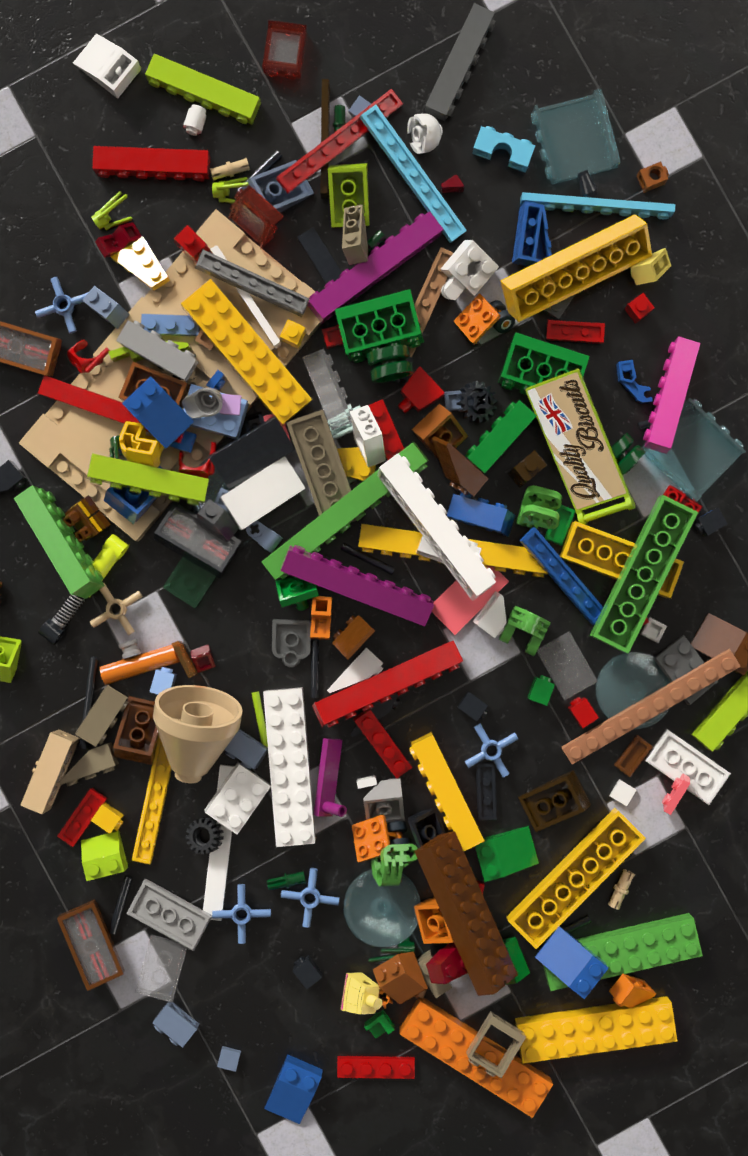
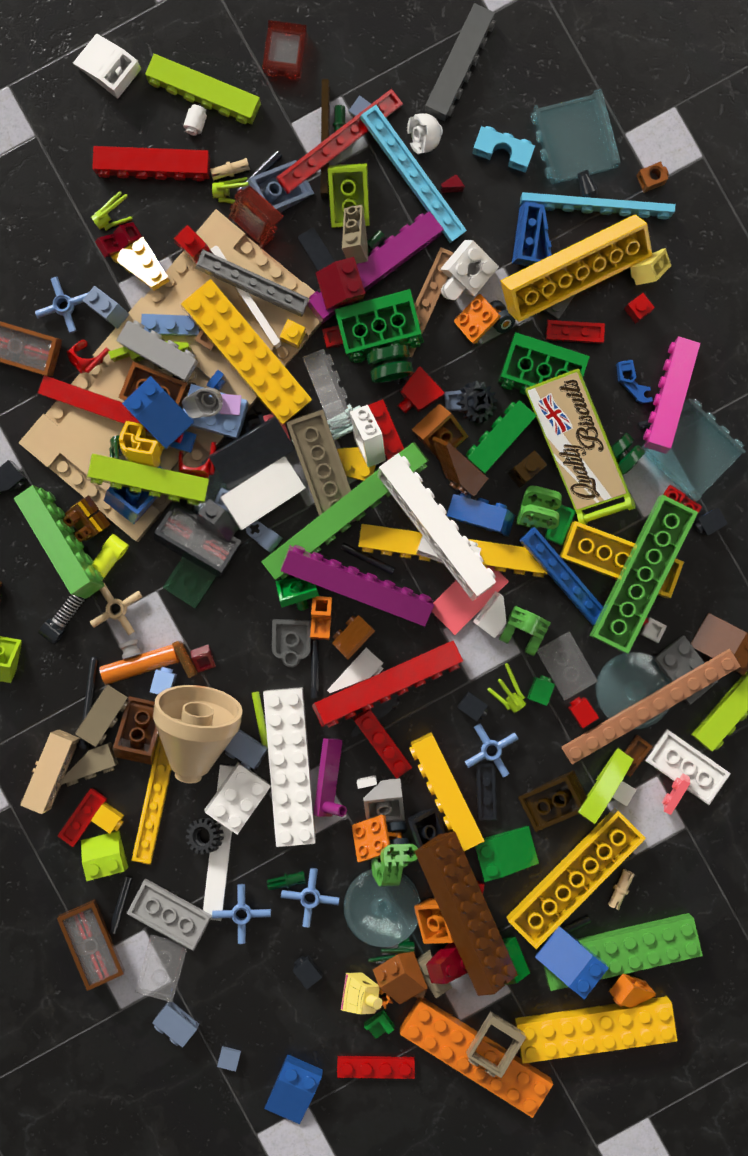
(340, 283): none -> dark red slope
(515, 701): none -> lime plant
(605, 786): none -> lime slope

